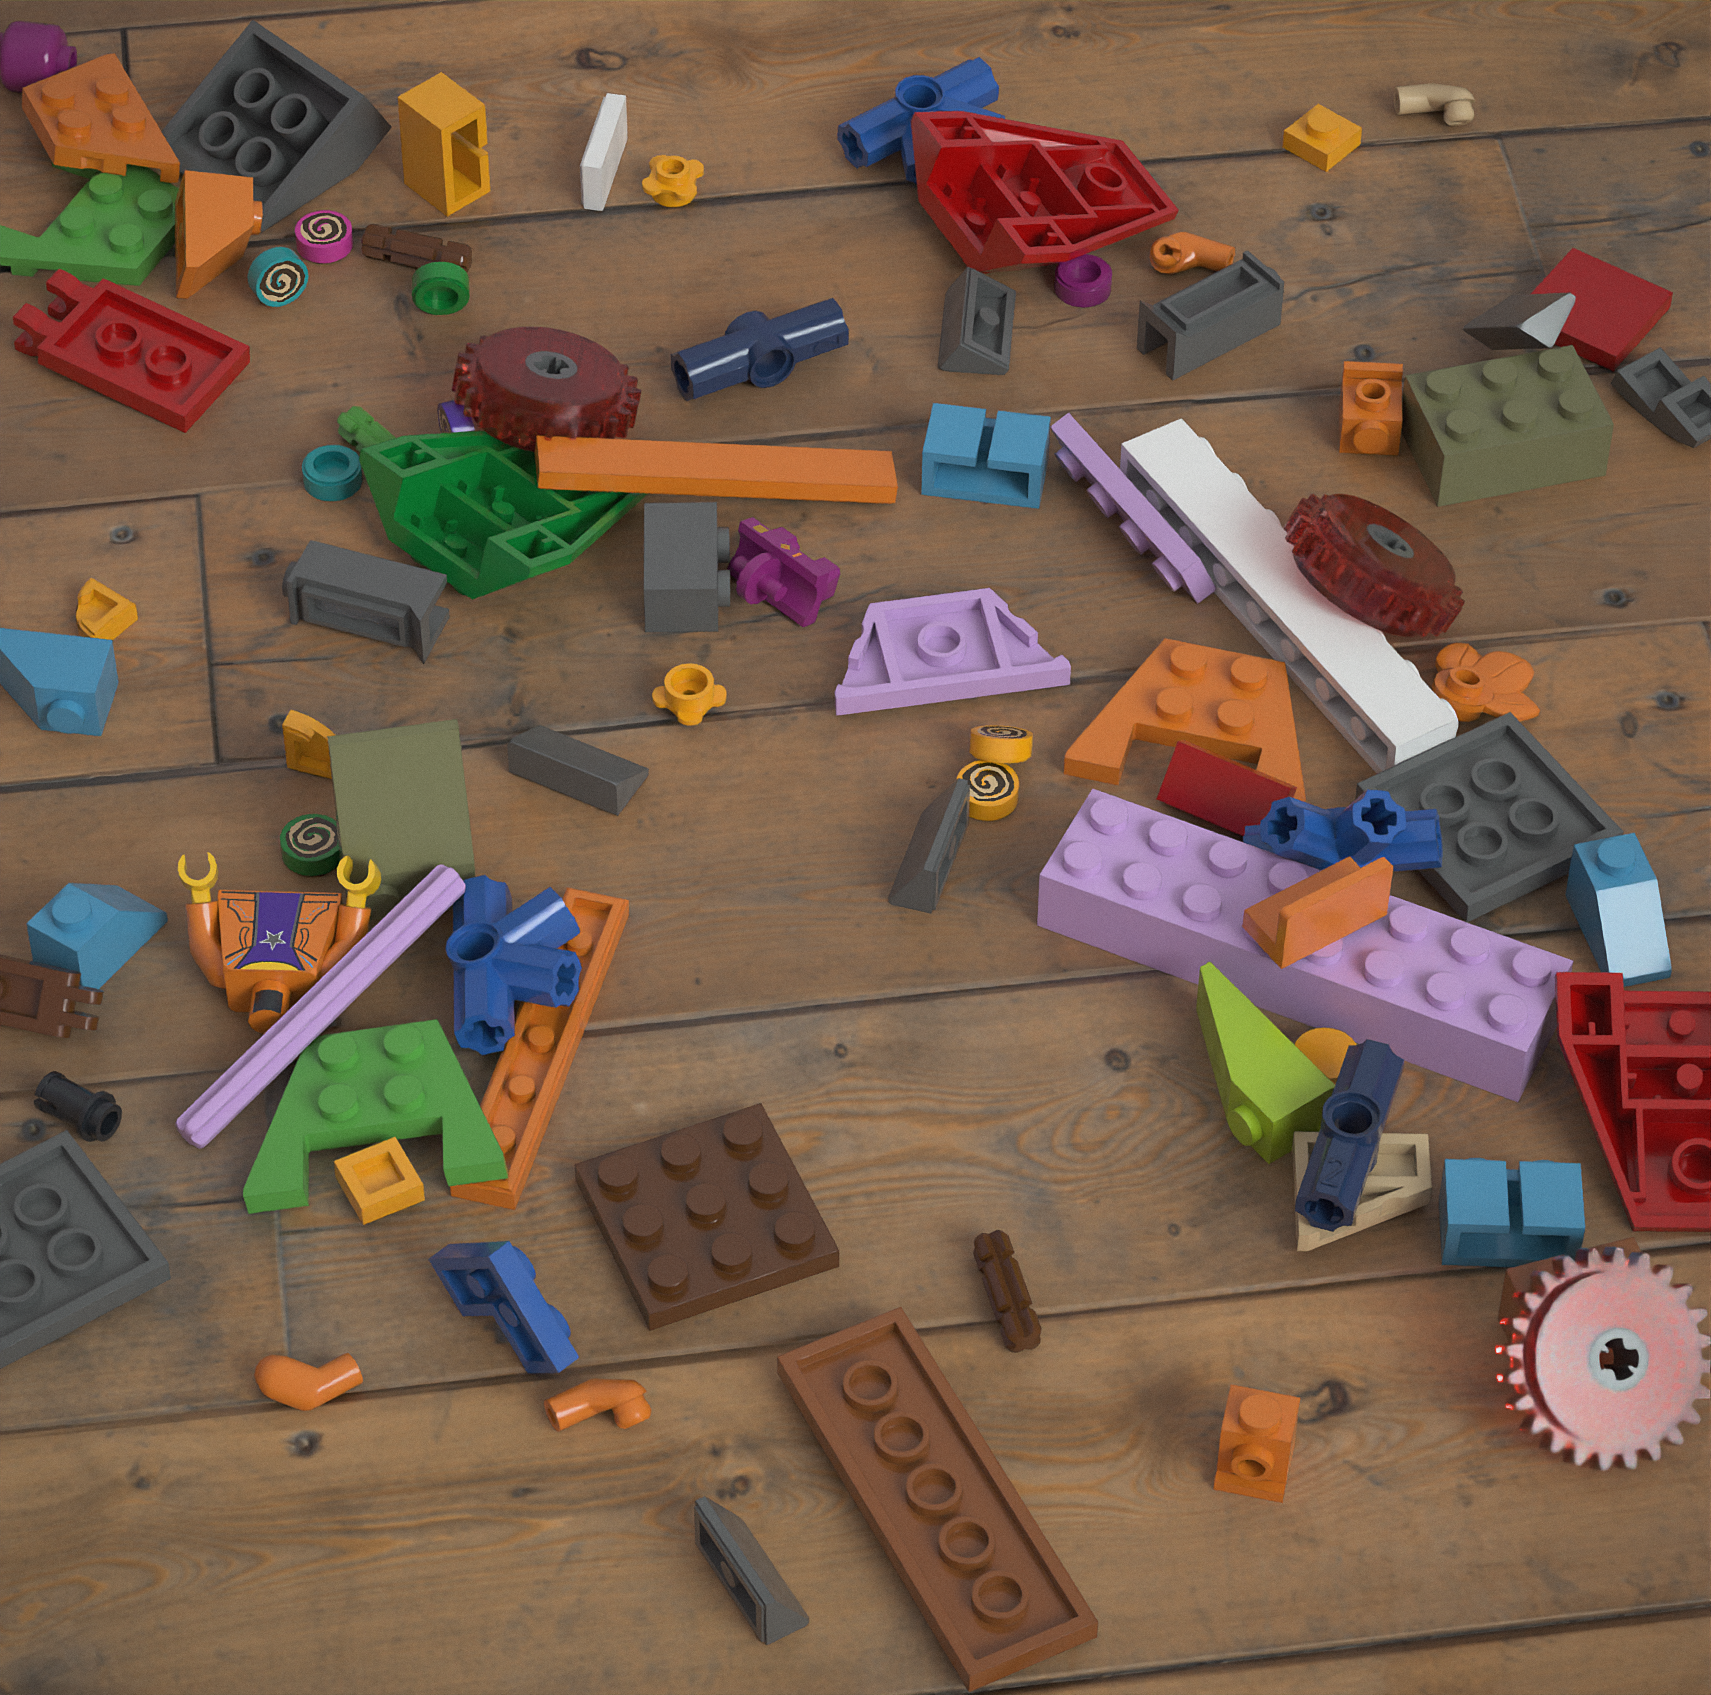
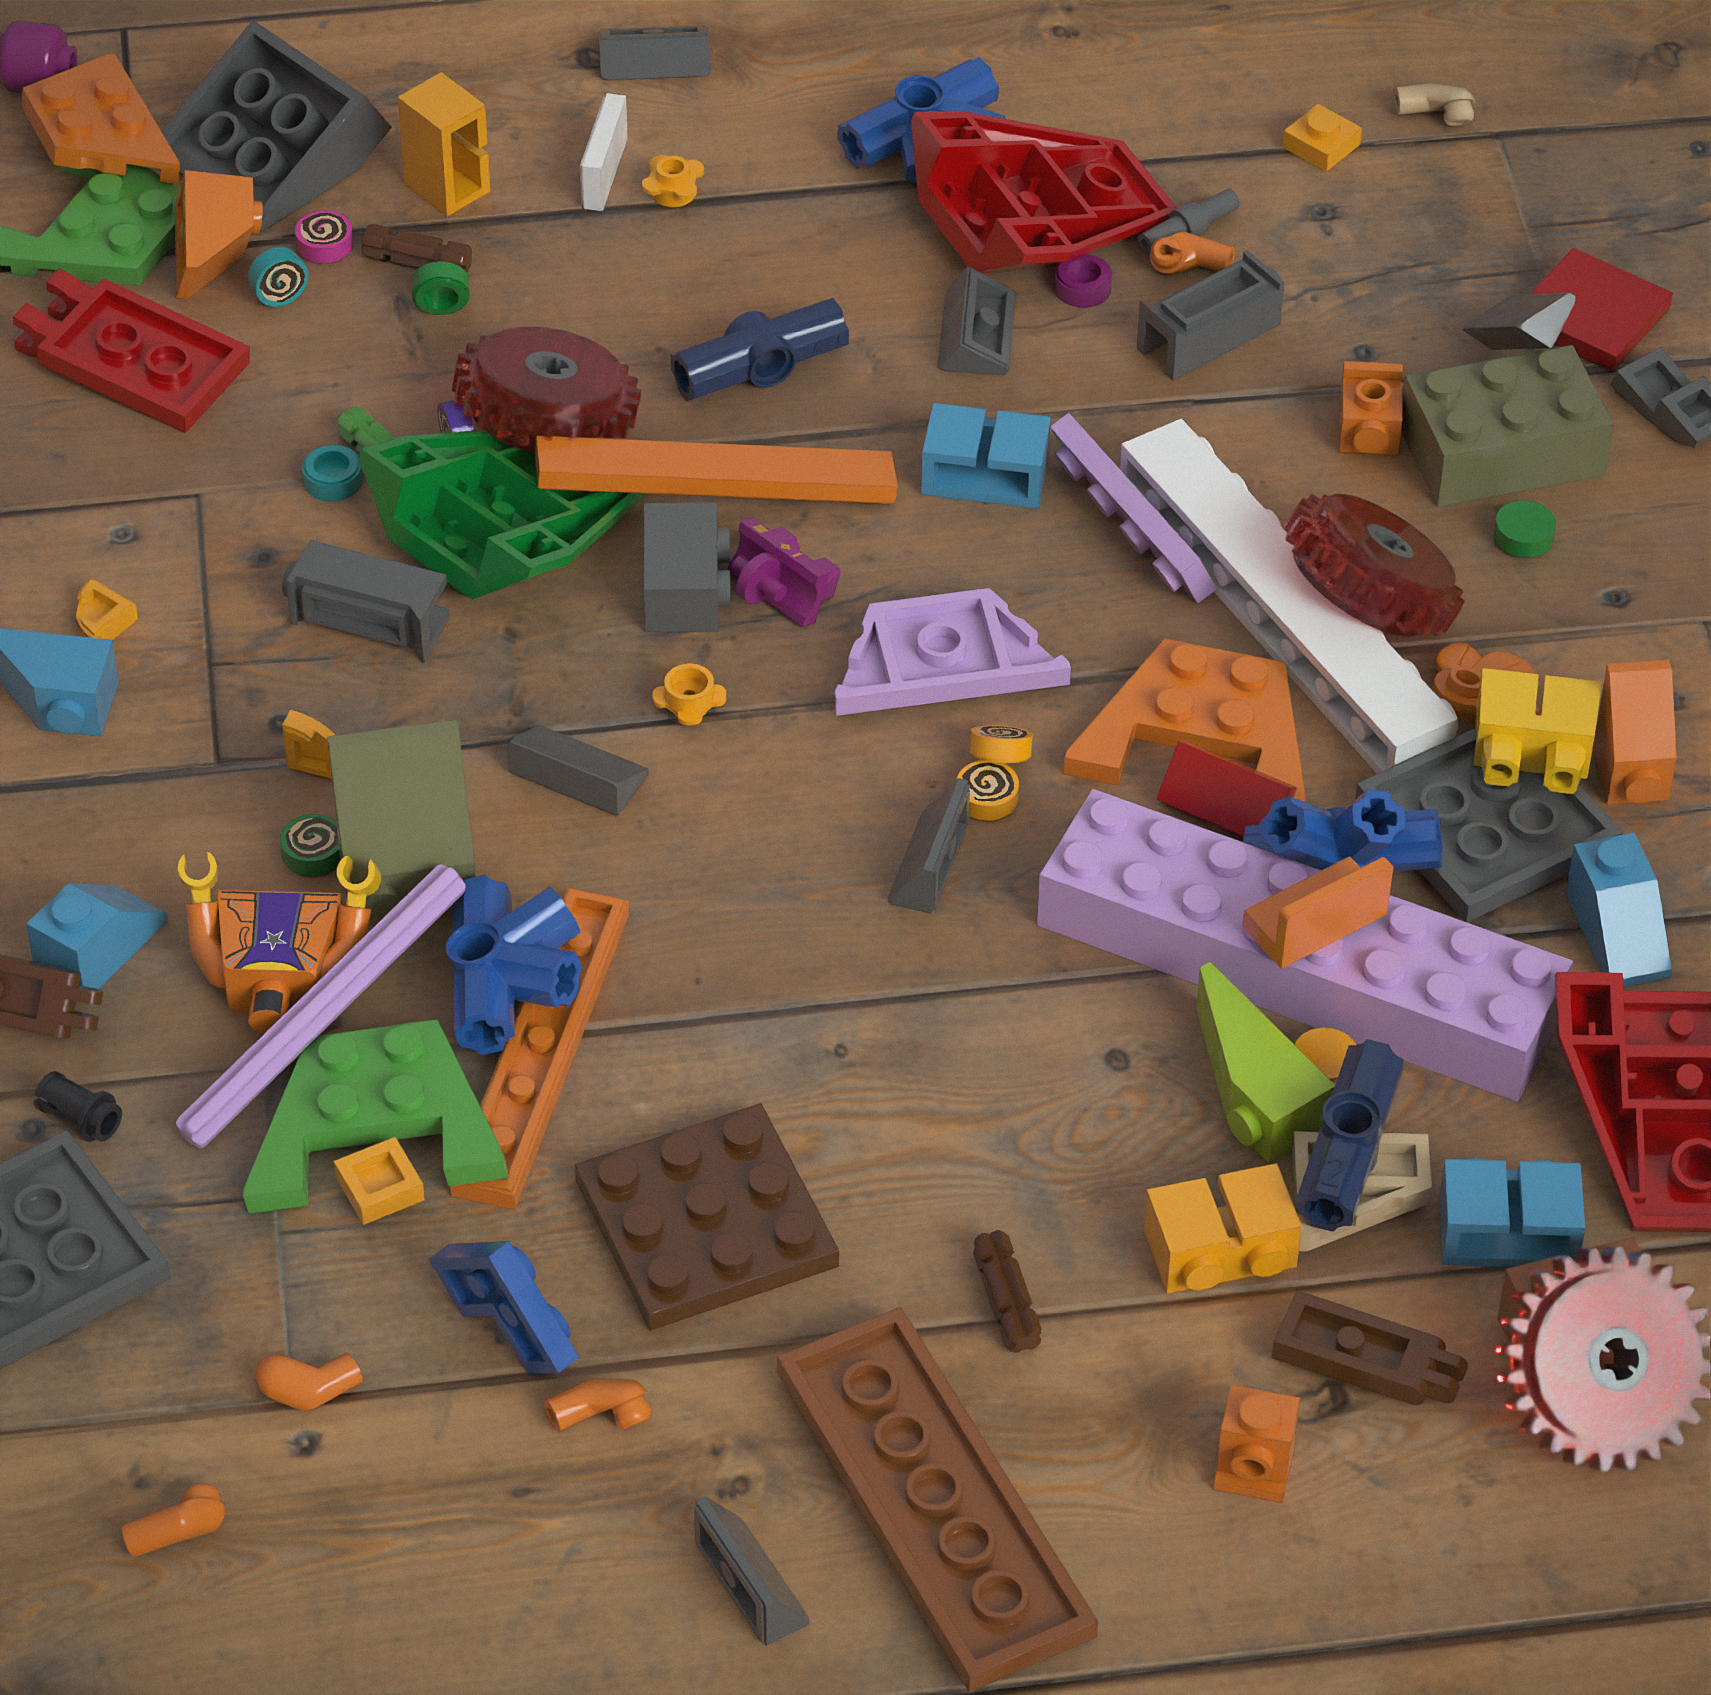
(193, 1517): none -> orange arm
(654, 52): none -> dark grey slope
(1191, 218): none -> dark grey bar
(1210, 1245): none -> light orange piece
(1367, 1351): none -> reddish brown hinge
(1519, 740): none -> yellow hips
(1524, 529): none -> green tile
(1636, 732): none -> orange slope

